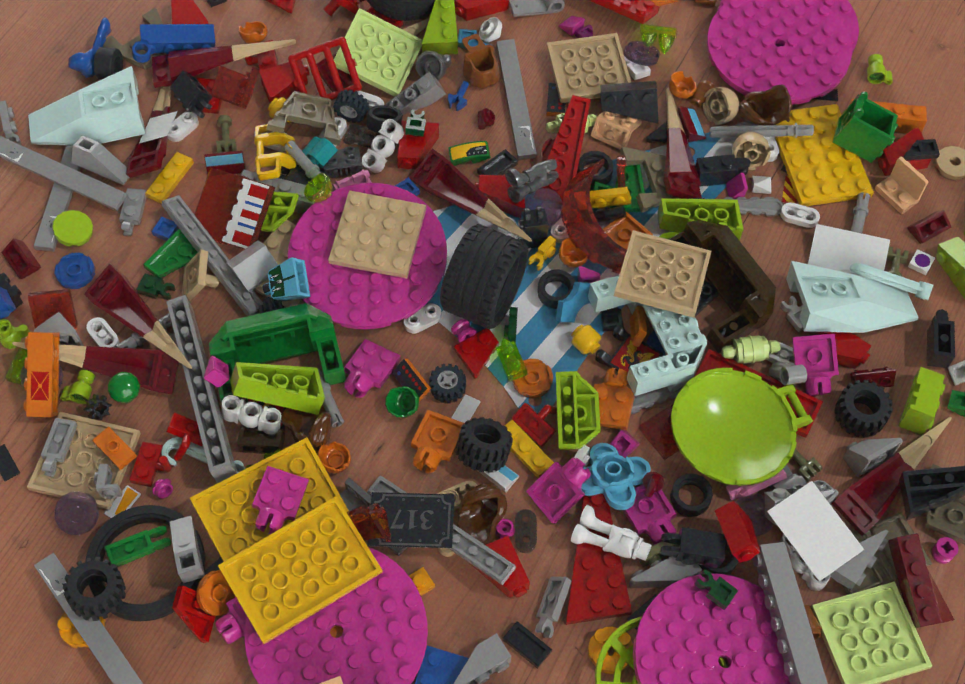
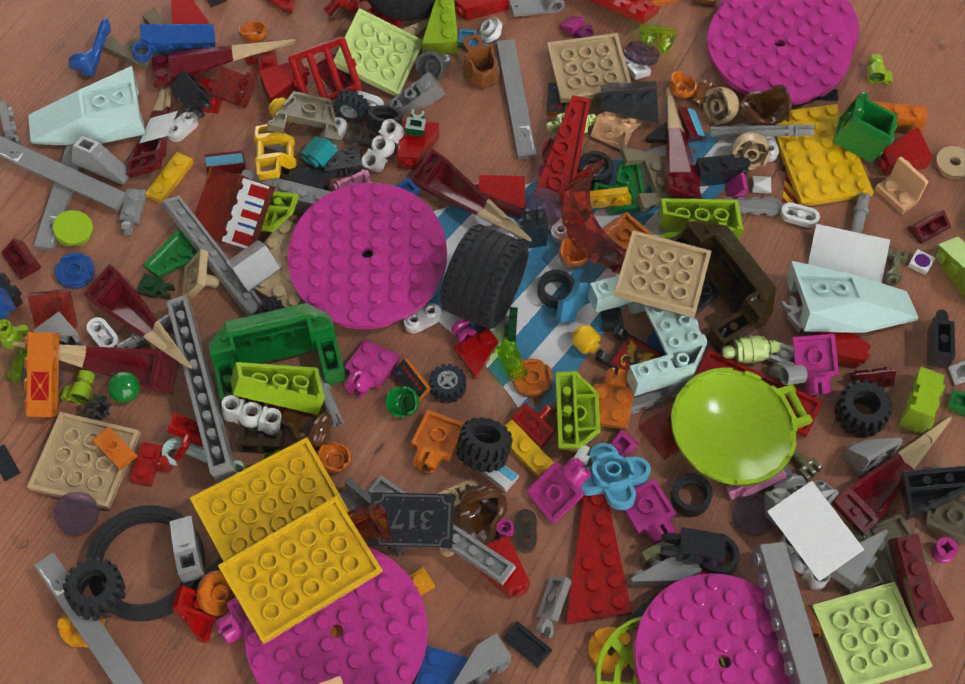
(57, 444): light grey plate -> none
(103, 483): light grey bracket -> none
(107, 62): black tyre -> none
(124, 502): sticker -> none
(137, 546): green hinge -> none
(162, 488): dark pink plate -> none
(164, 228): blue plate -> none
(216, 372): dark pink slope -> none
(225, 122): olive hinge -> none
(278, 498): dark pink plate -> none
(288, 281): medium azure torso -> none
(310, 169): light grey pin -> none
(319, 188): clear neon green piece -> none
(377, 234): tan plate -> none
(459, 97): blue bar -> none
(466, 409): white sticker -> none
(474, 151): slope -> none
(485, 118): dark red plate -> none
(498, 164): black tile -> none
(540, 172): dark grey piece -> none
(545, 250): yellow plate -> none
(587, 275): dark pink slope -> none
(610, 214): black axle -> none
(620, 169): clear red bar -> none
(620, 542): white piece -> none
(638, 326): orange tile -> none
(652, 482): dark red plate -> none
(719, 591): dark green plate -> none
(738, 531): red slope -> none
(920, 289): light aqua piece -> none
(923, 150): black tile -> none

